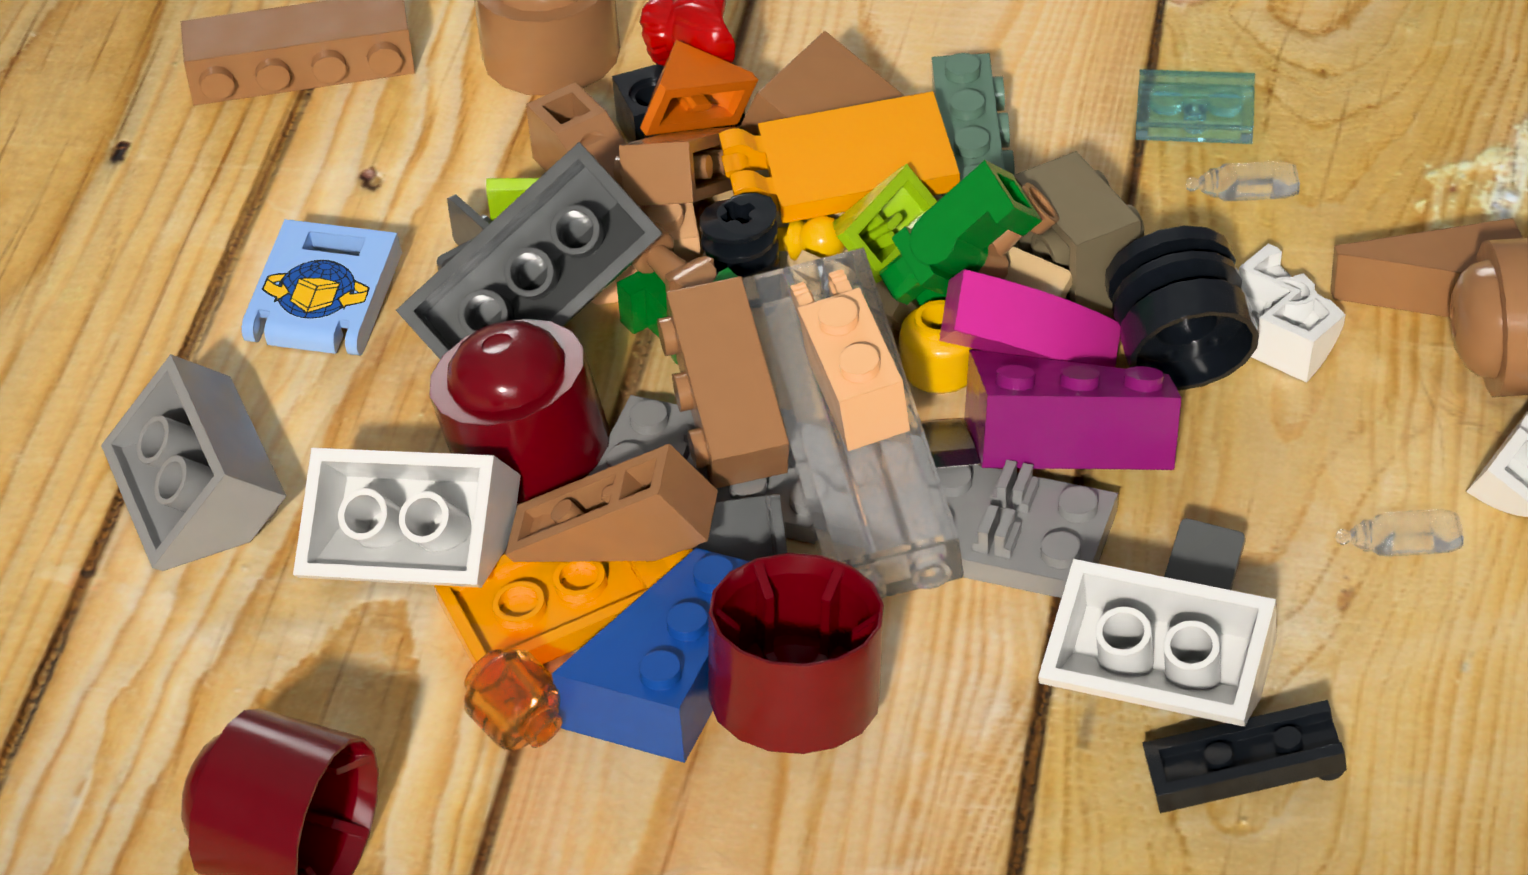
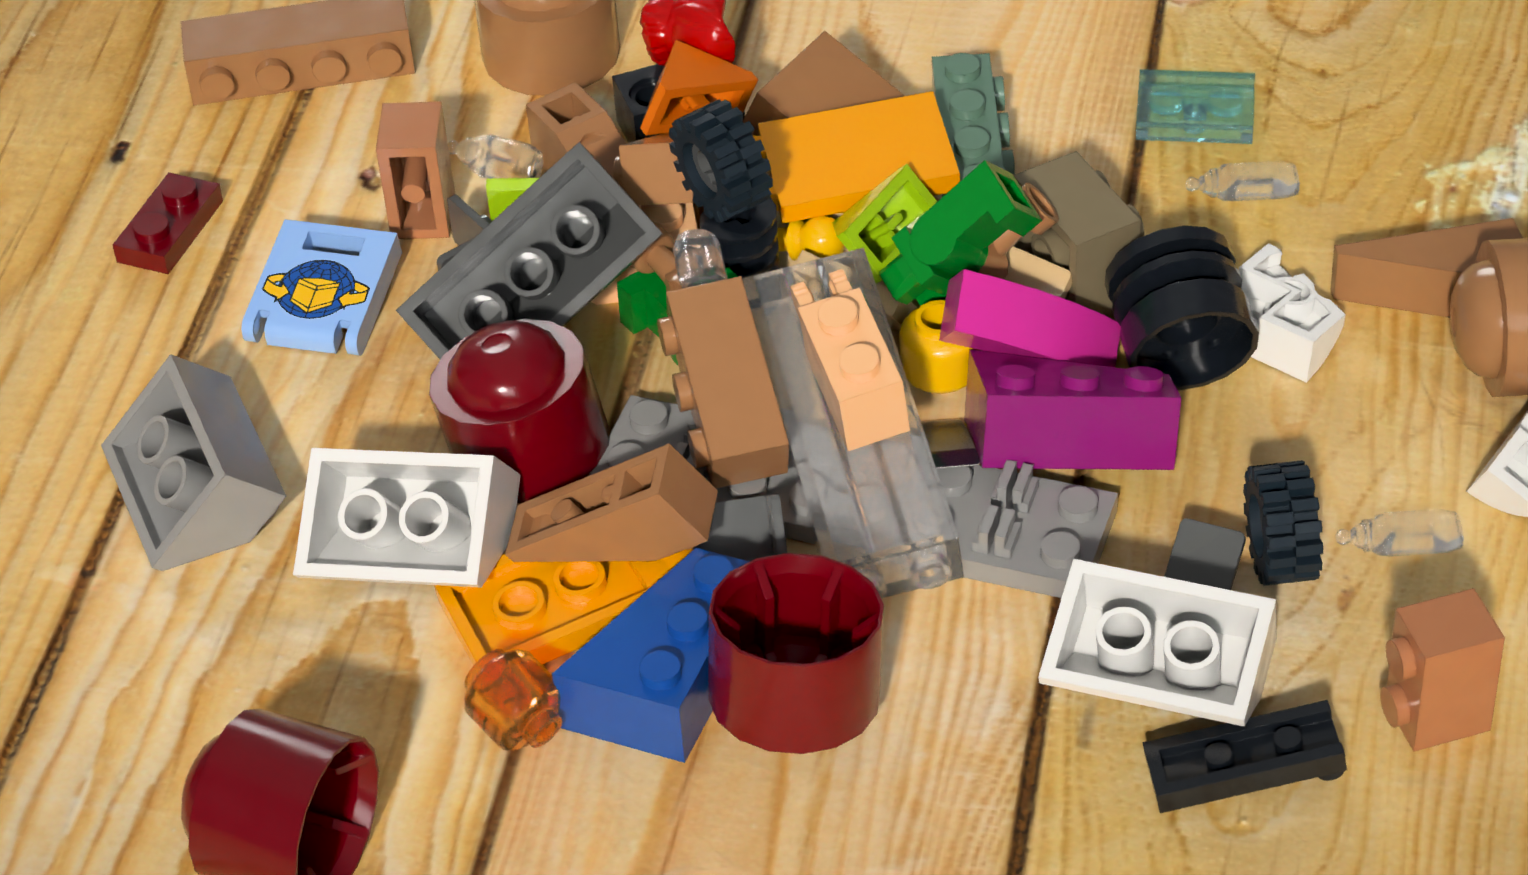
(168, 223): none -> dark red plate
(415, 169): none -> nougat brick
(498, 157): none -> clear piece
(698, 258): none -> clear piece
(720, 160): none -> black bush
(1283, 523): none -> black bush
(1442, 669): none -> nougat brick

